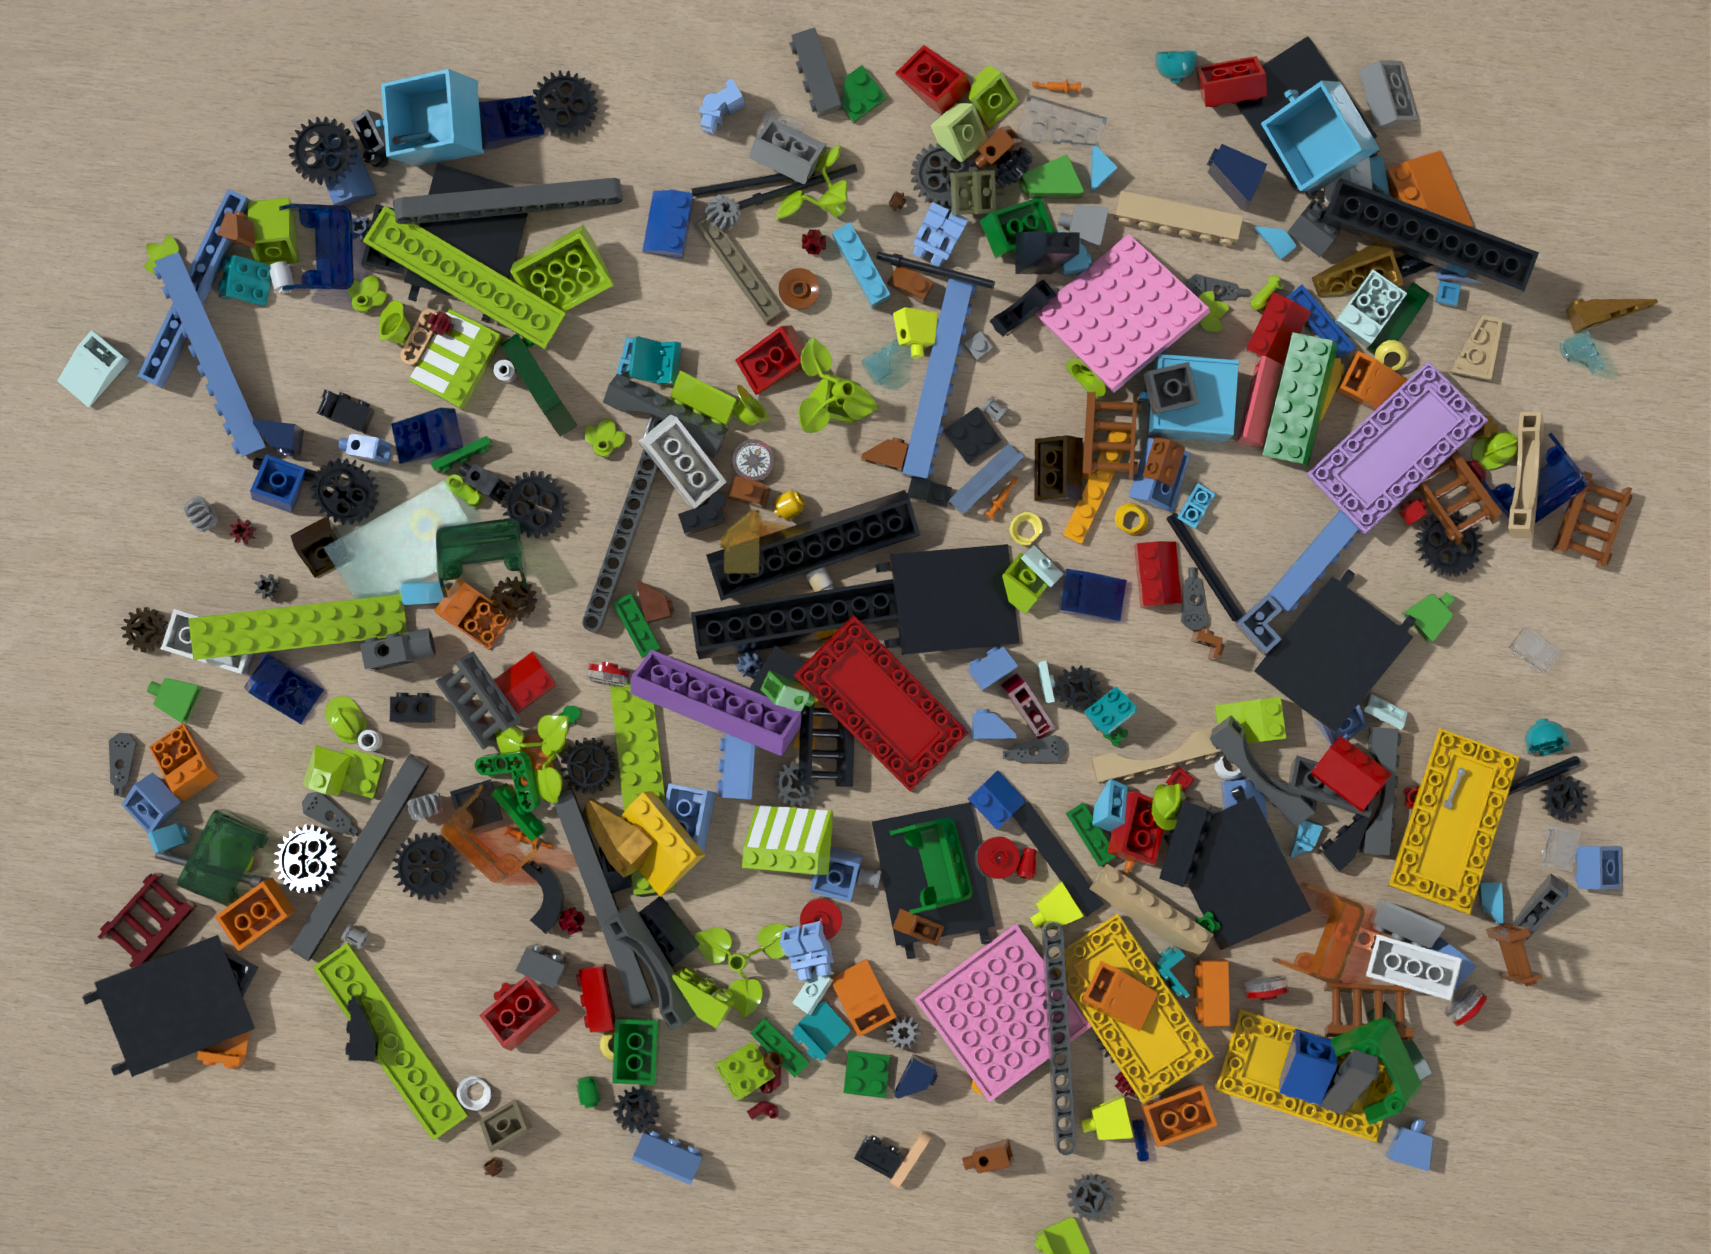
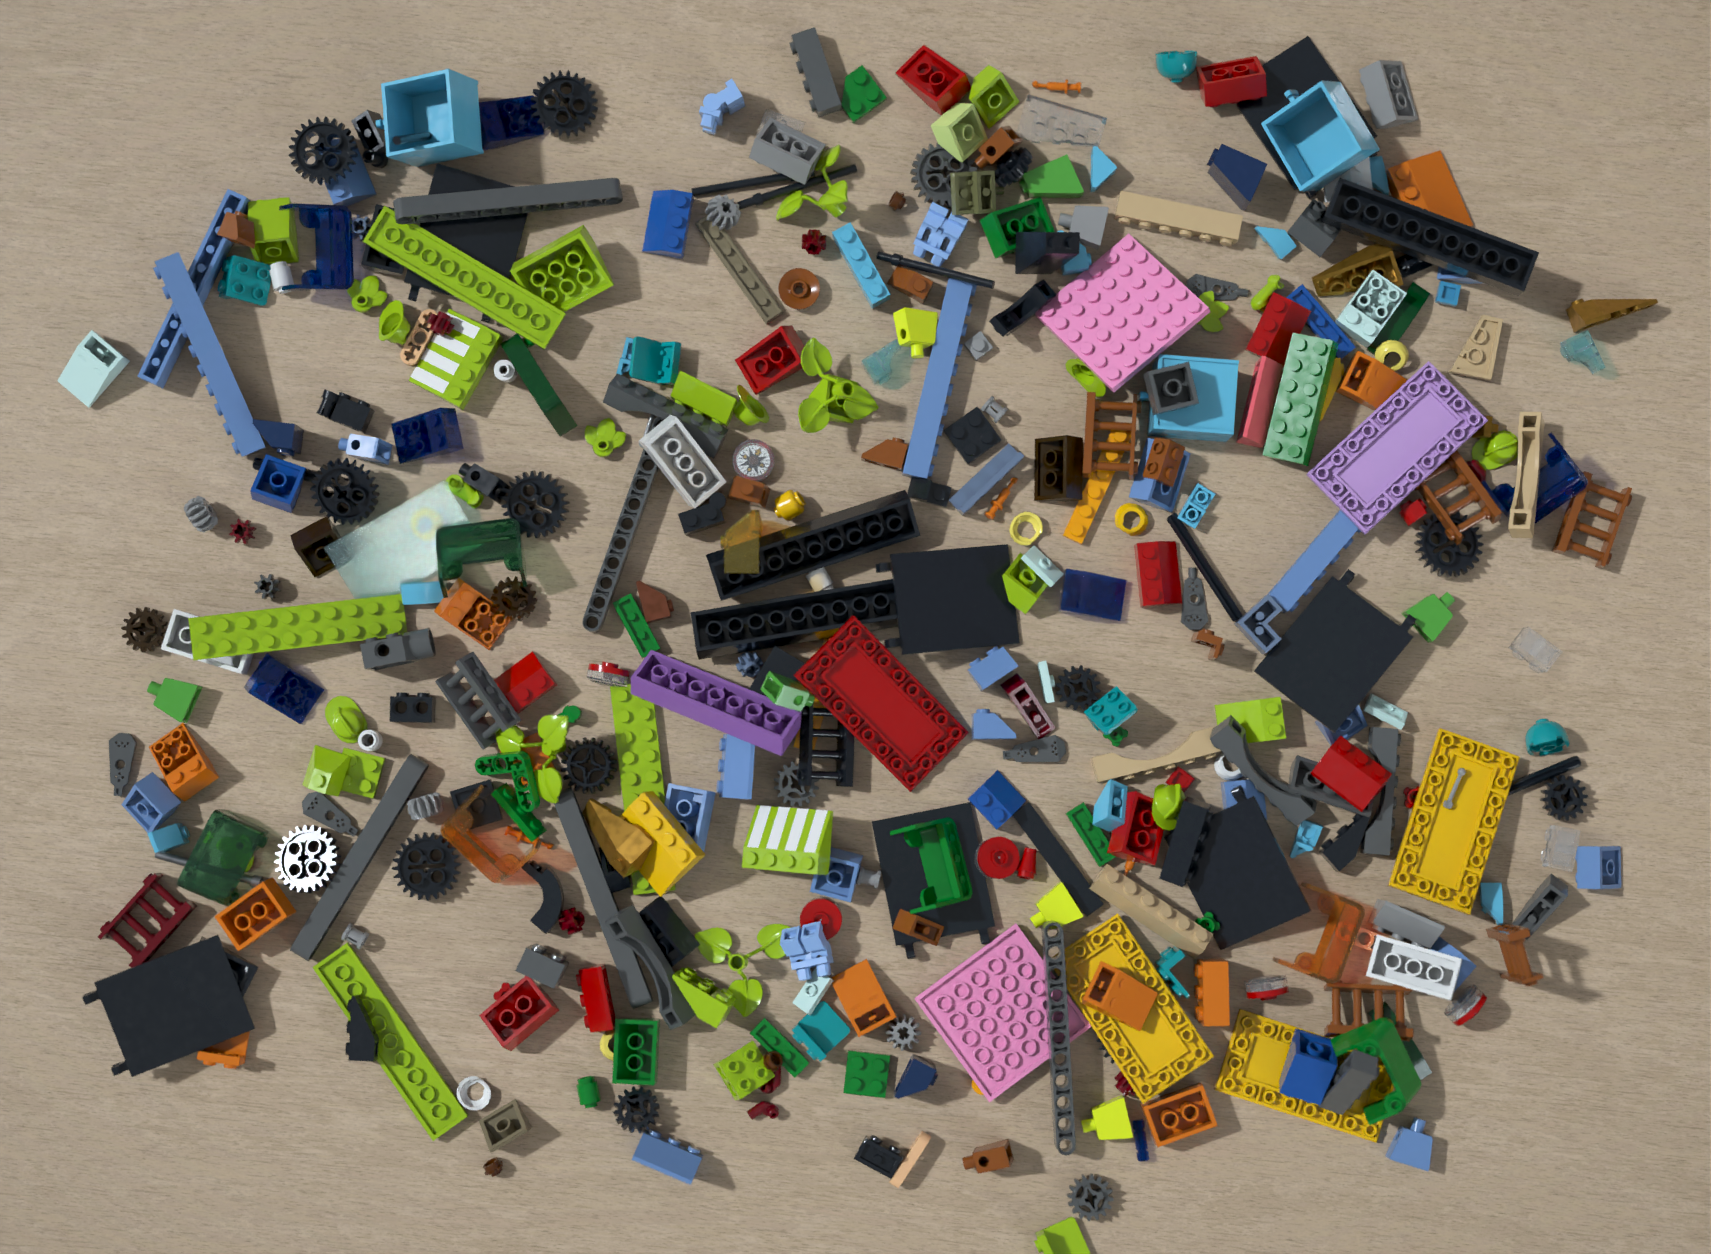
(159, 251): lime plate -> none
(462, 455): green plate -> none

